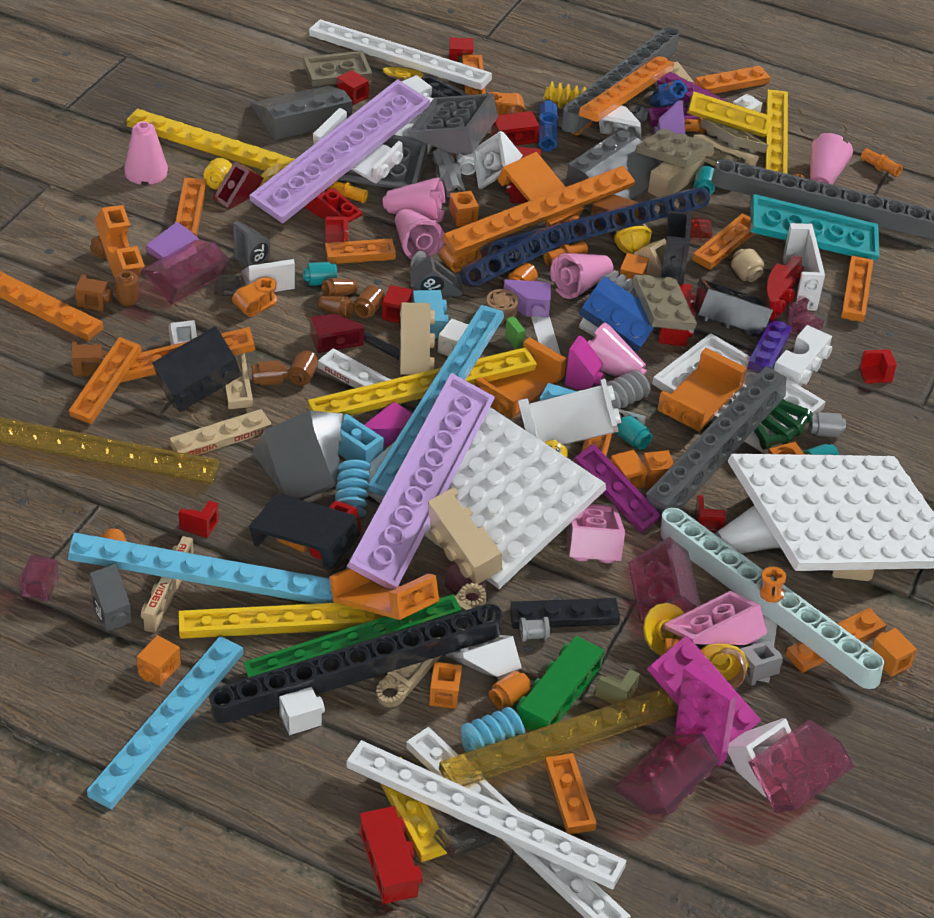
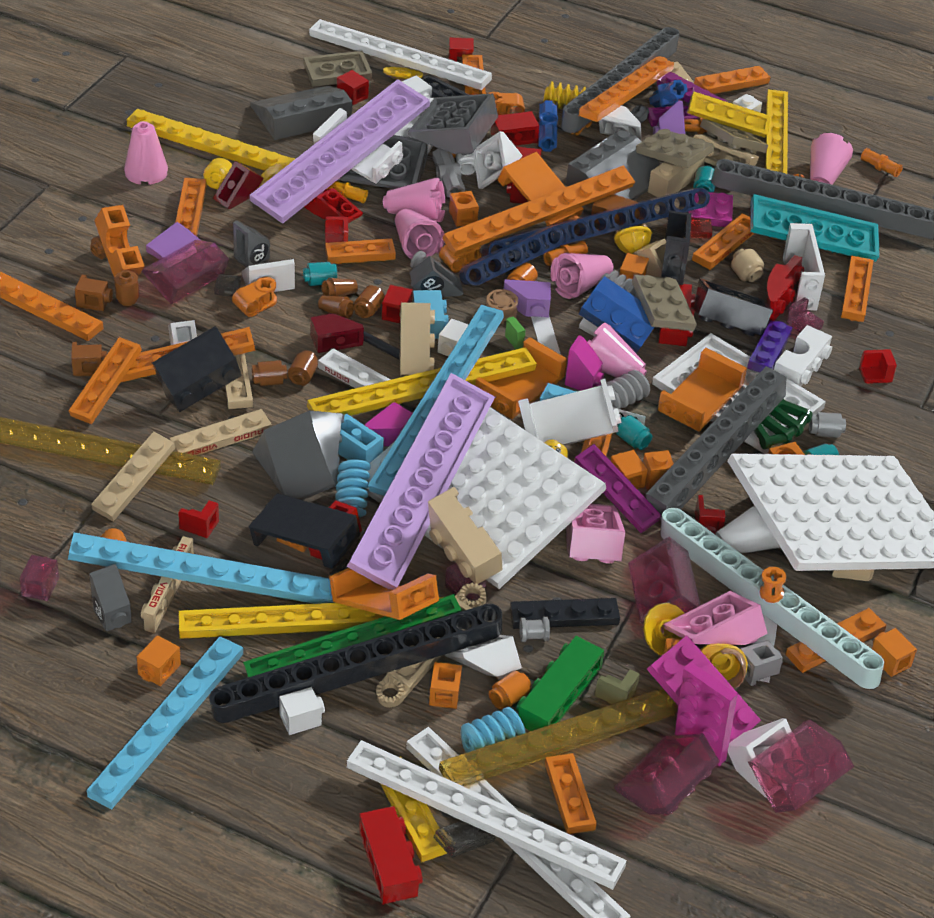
(133, 476): none -> tan plate
(718, 209): none -> dark pink plate

